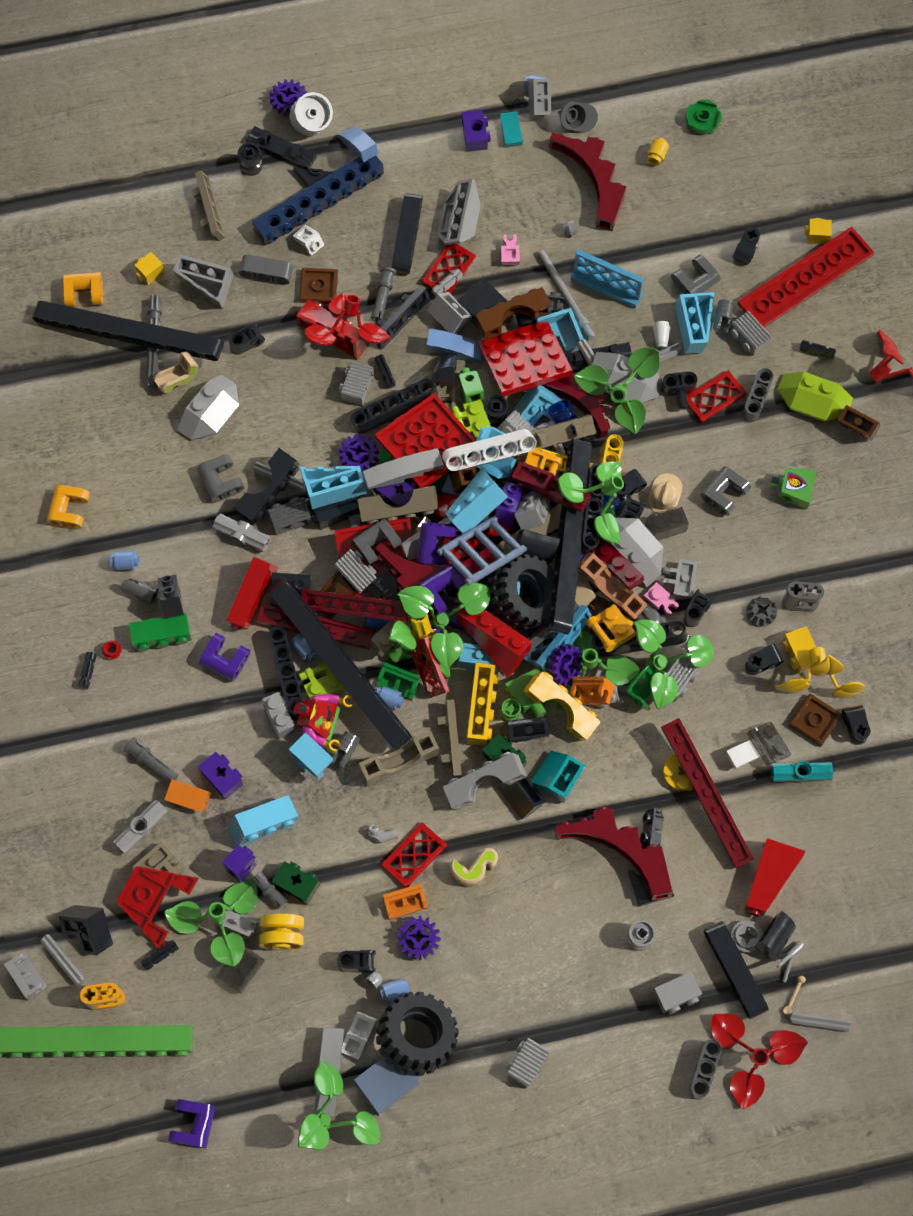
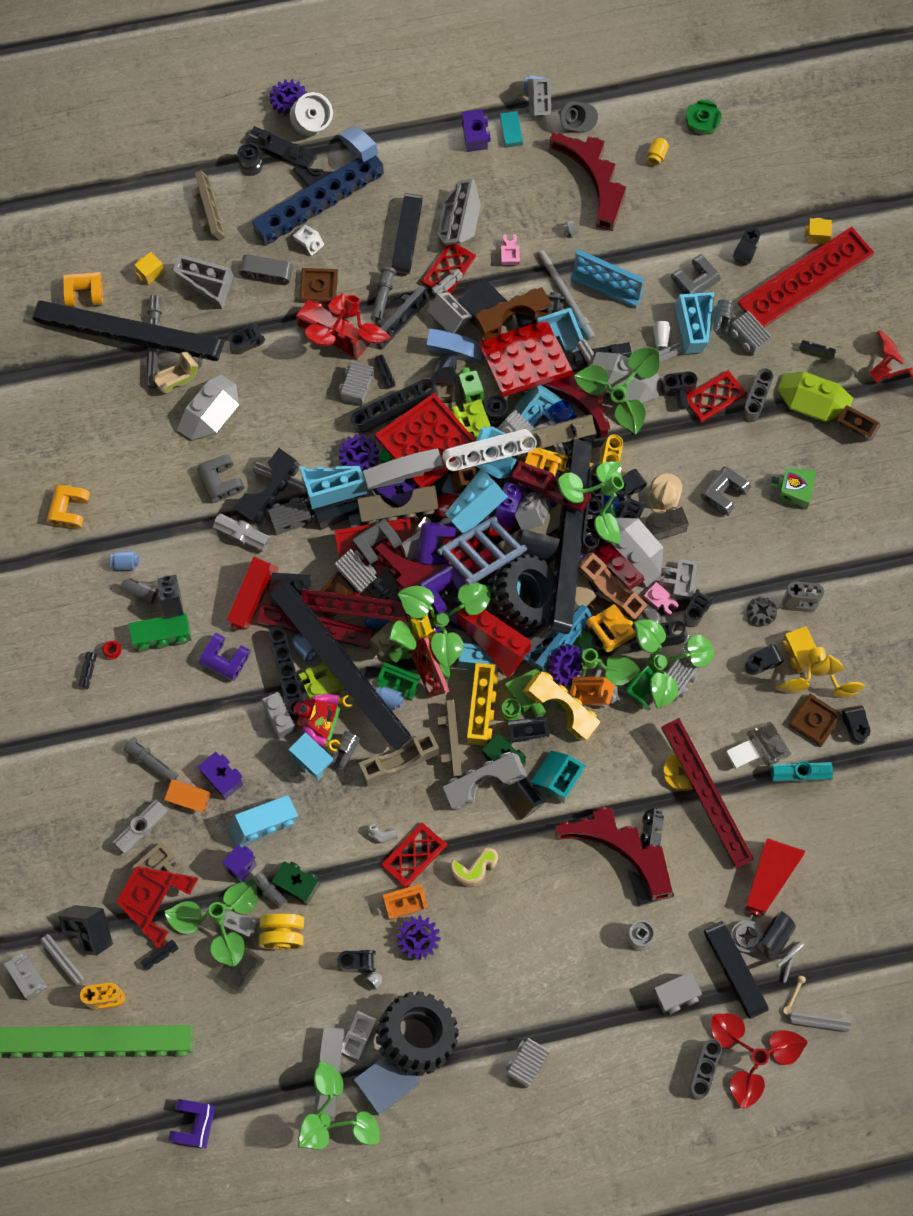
(394, 989): medium blue brick -> none

